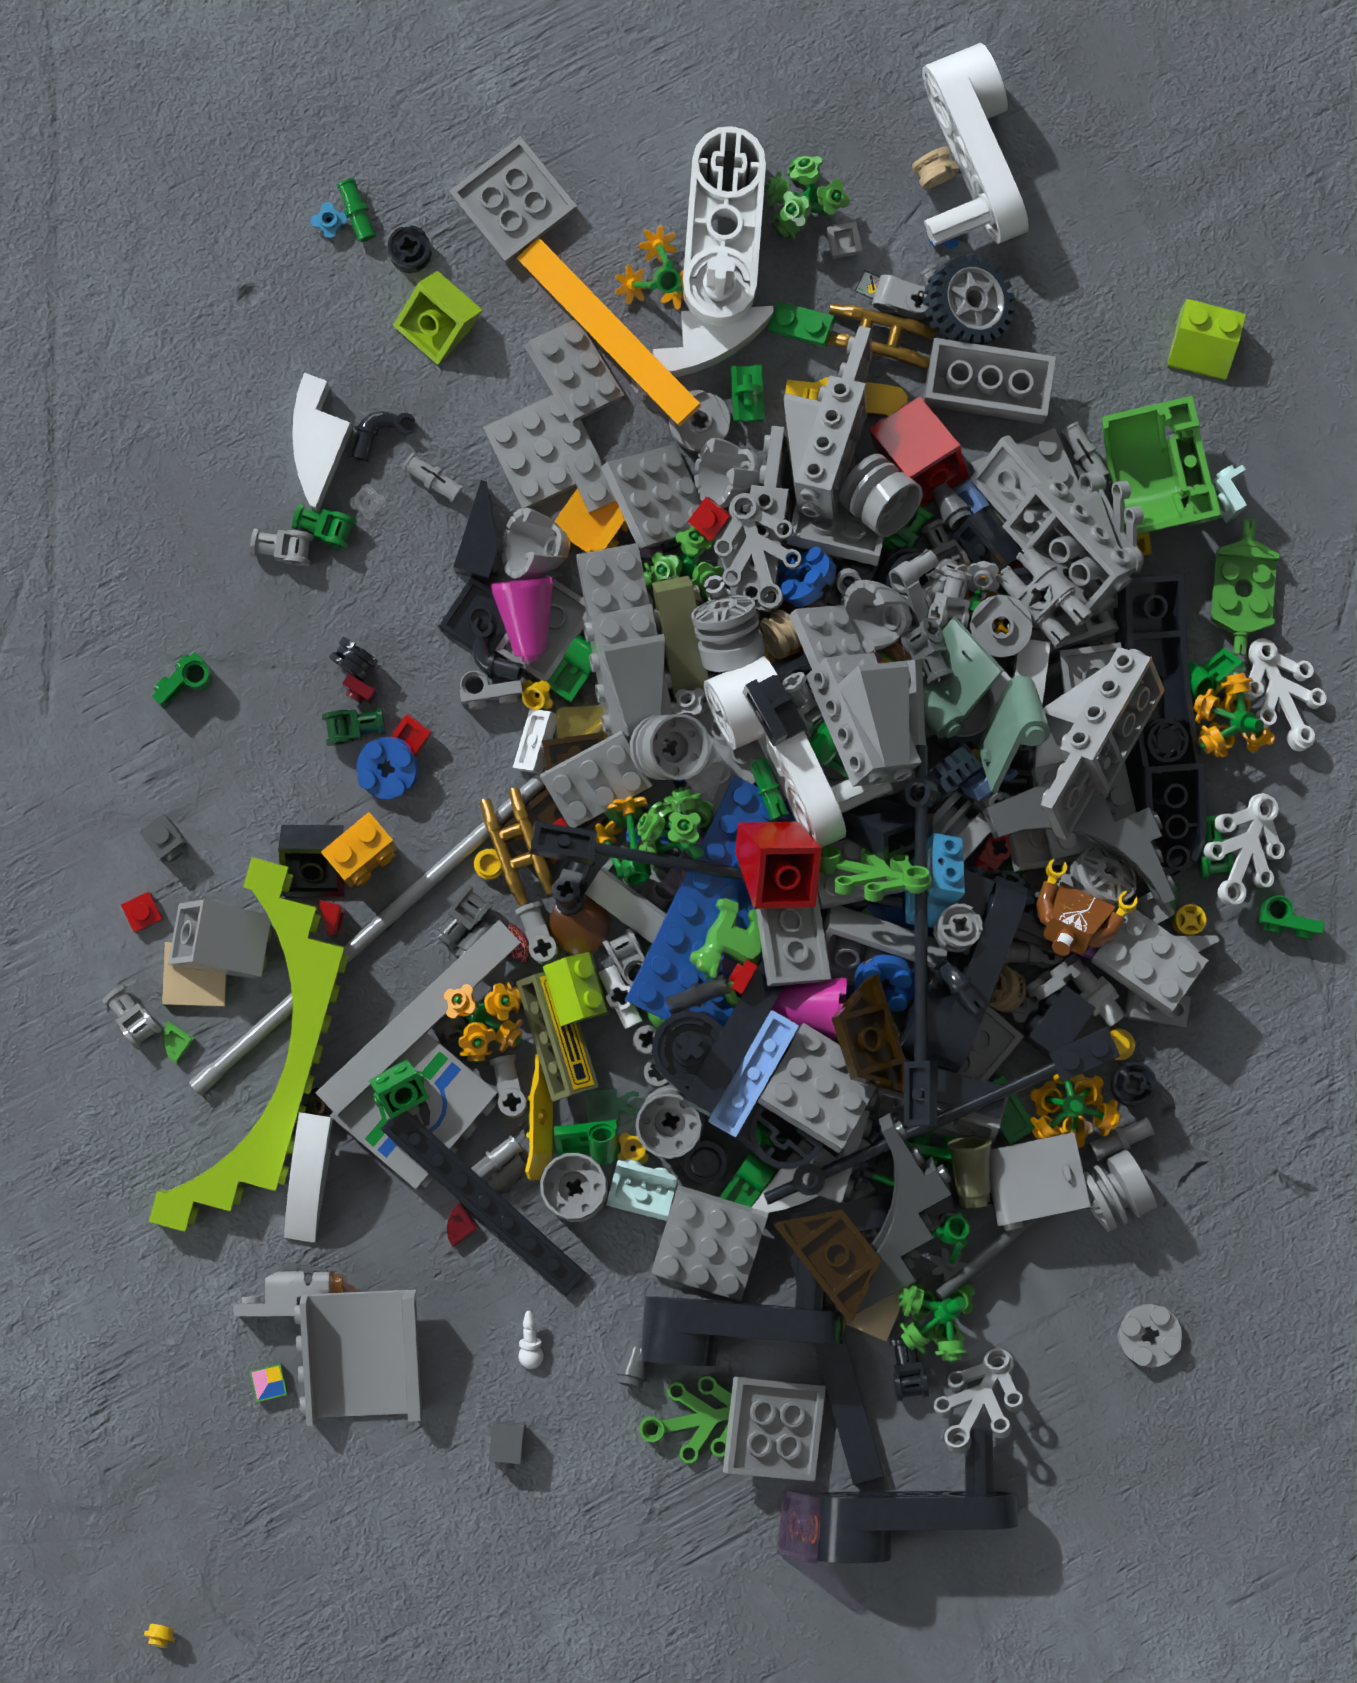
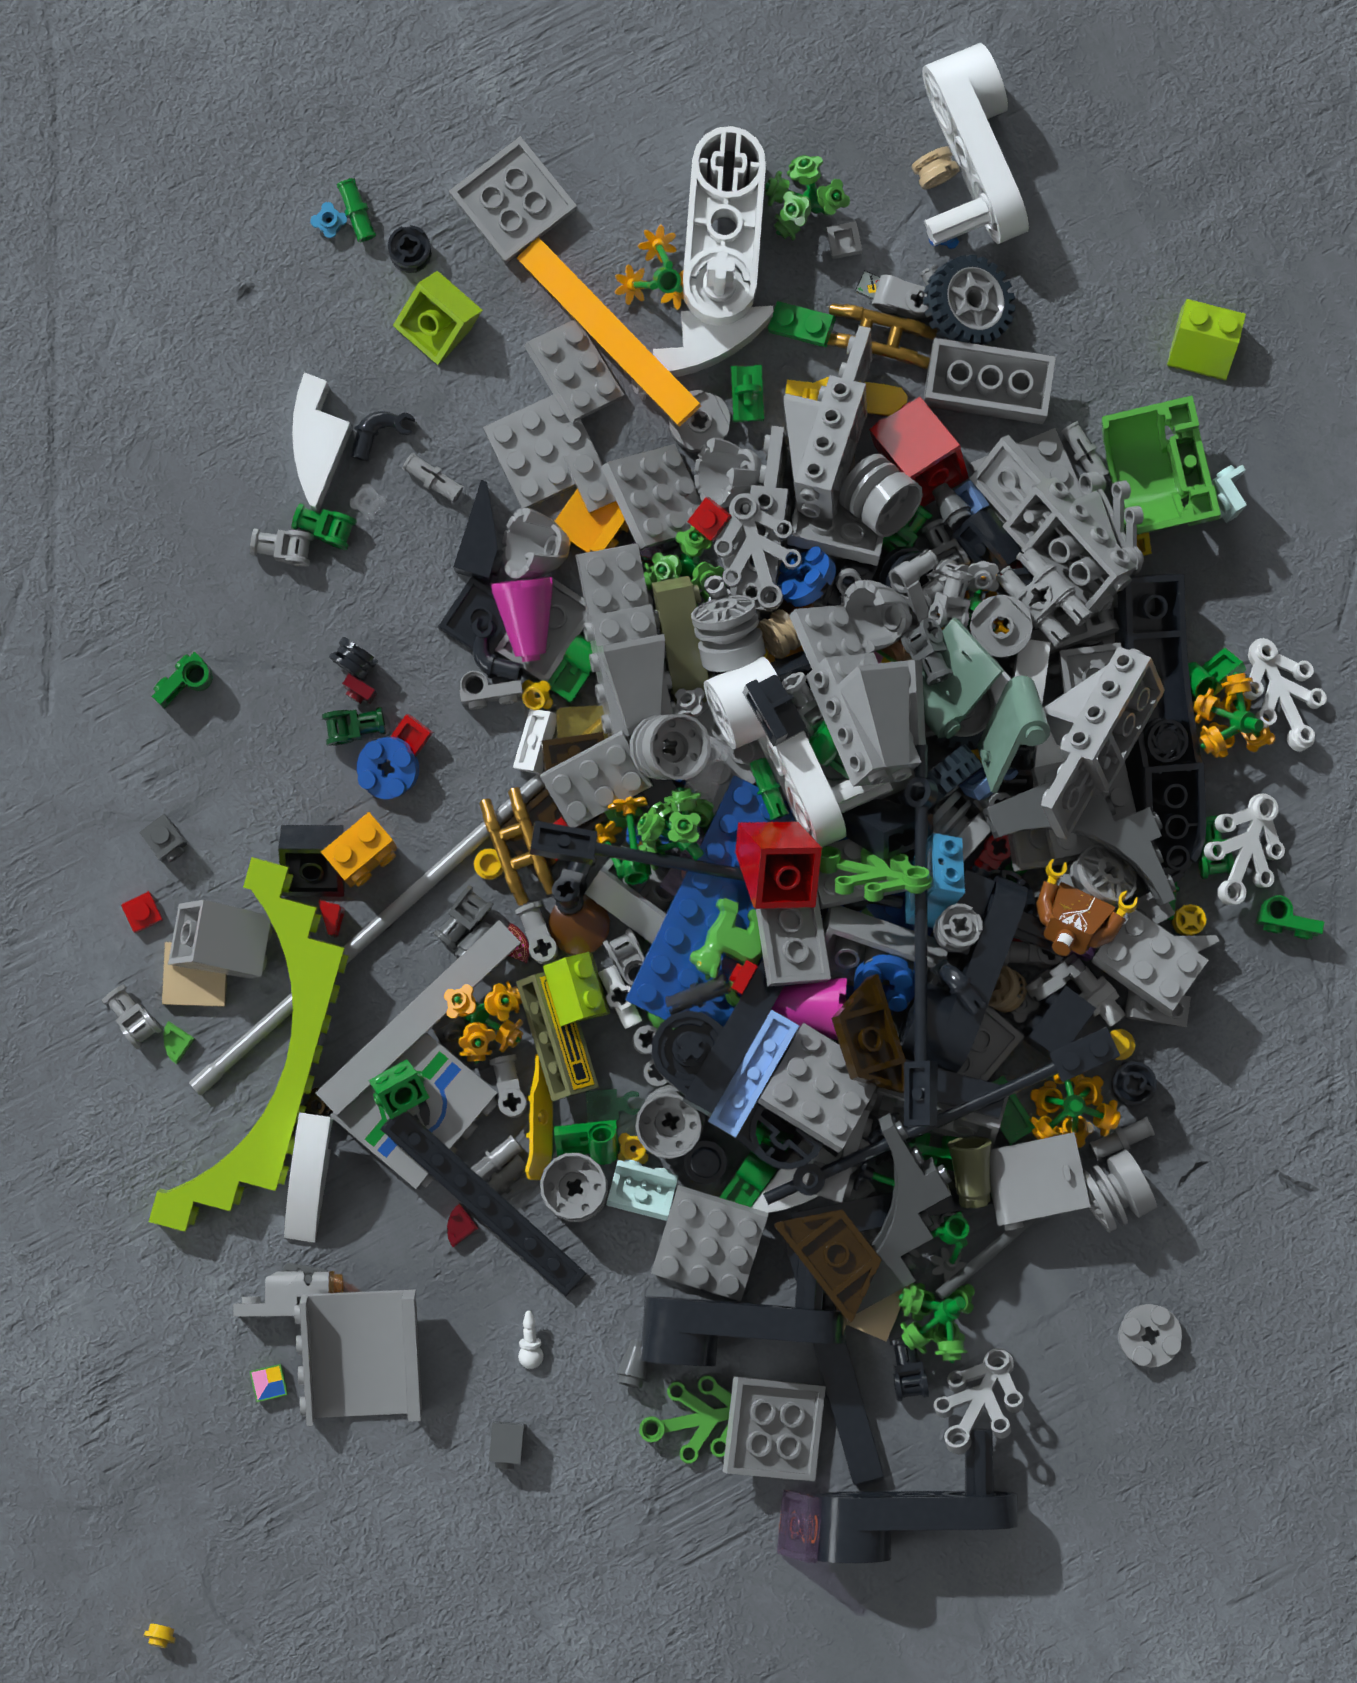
(1249, 563): bright green plate -> none

